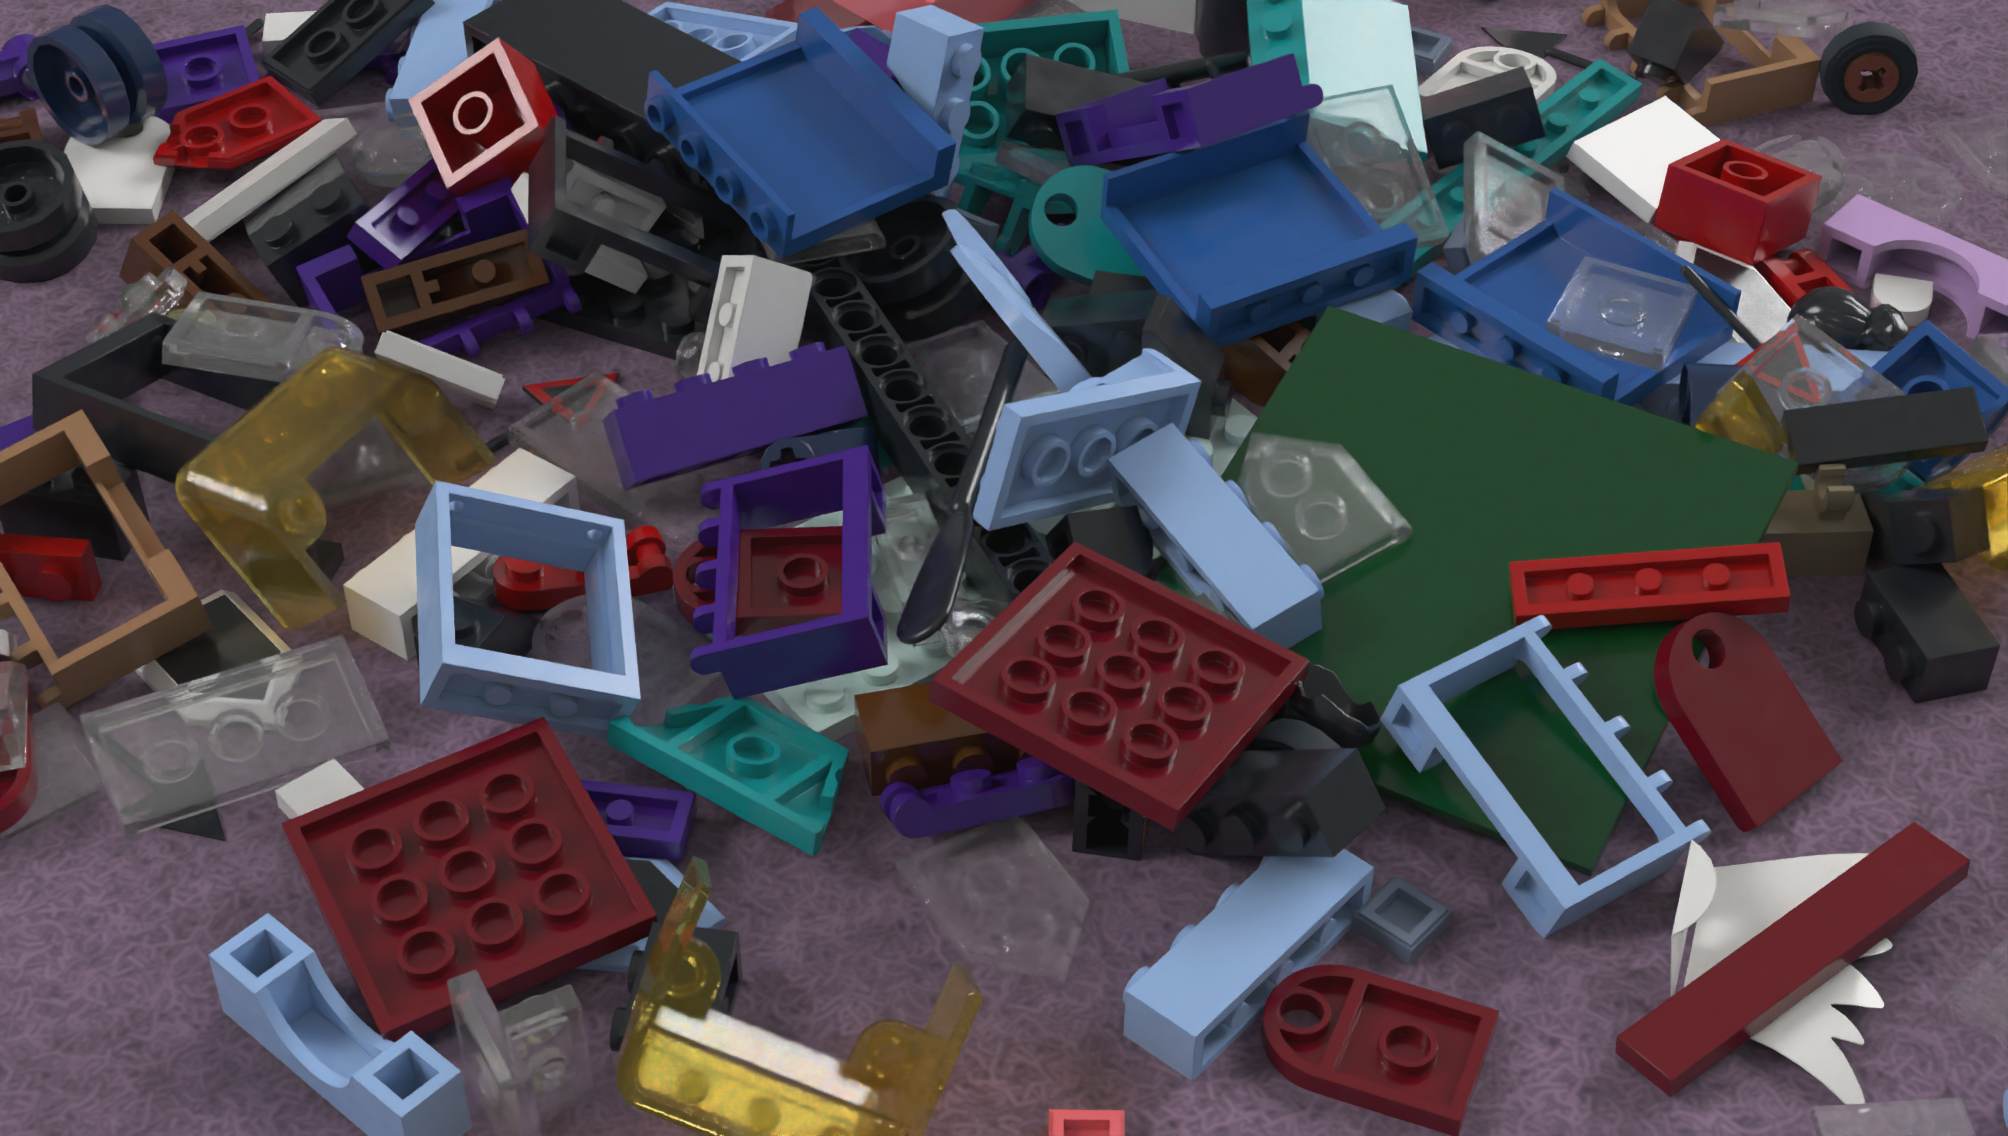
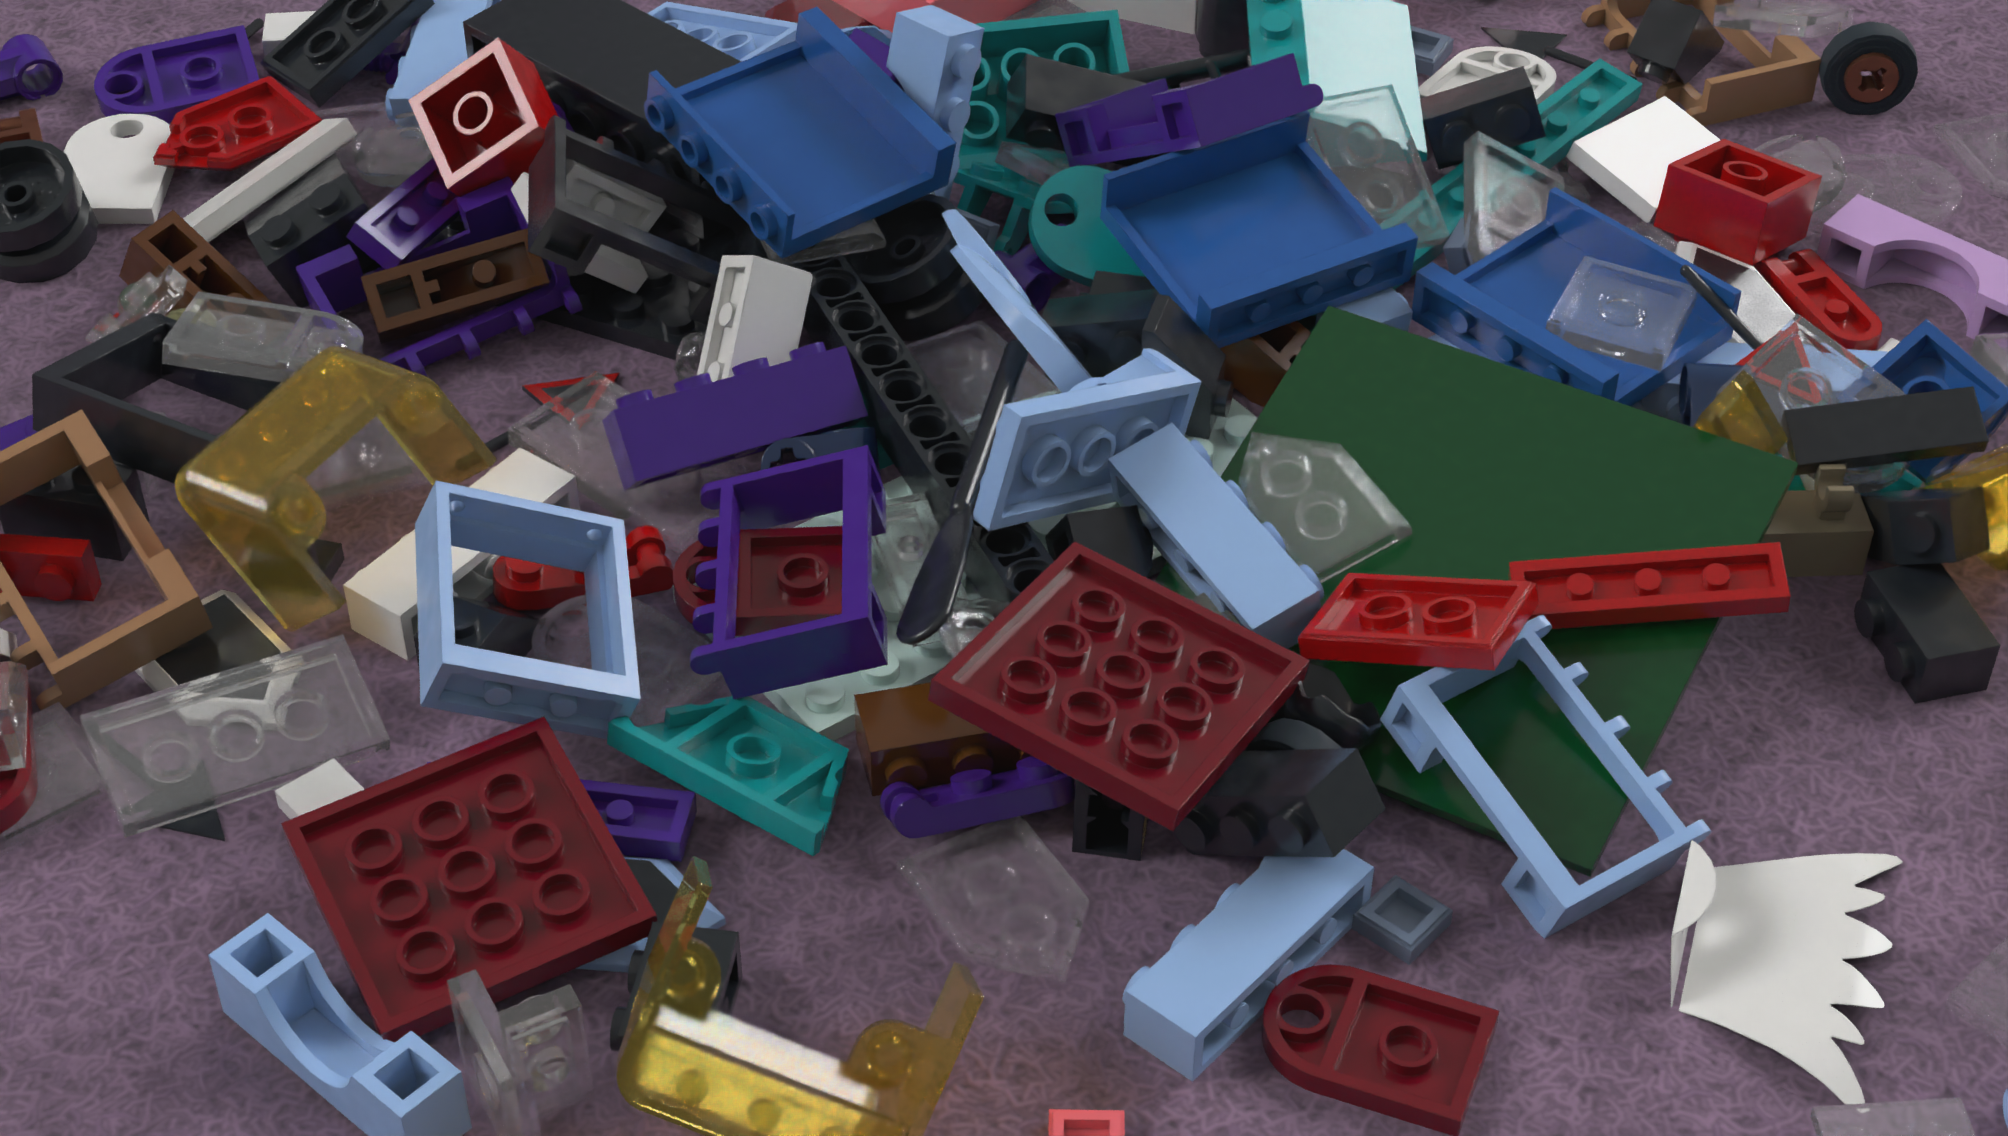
(97, 74): dark blue wheel -> none
(446, 370): white tile -> none
(1420, 621): none -> red tile
(1740, 717): dark red tile -> none
(1790, 958): dark red tile -> none
(1851, 320): black hair -> none
(1905, 294): white tile -> none

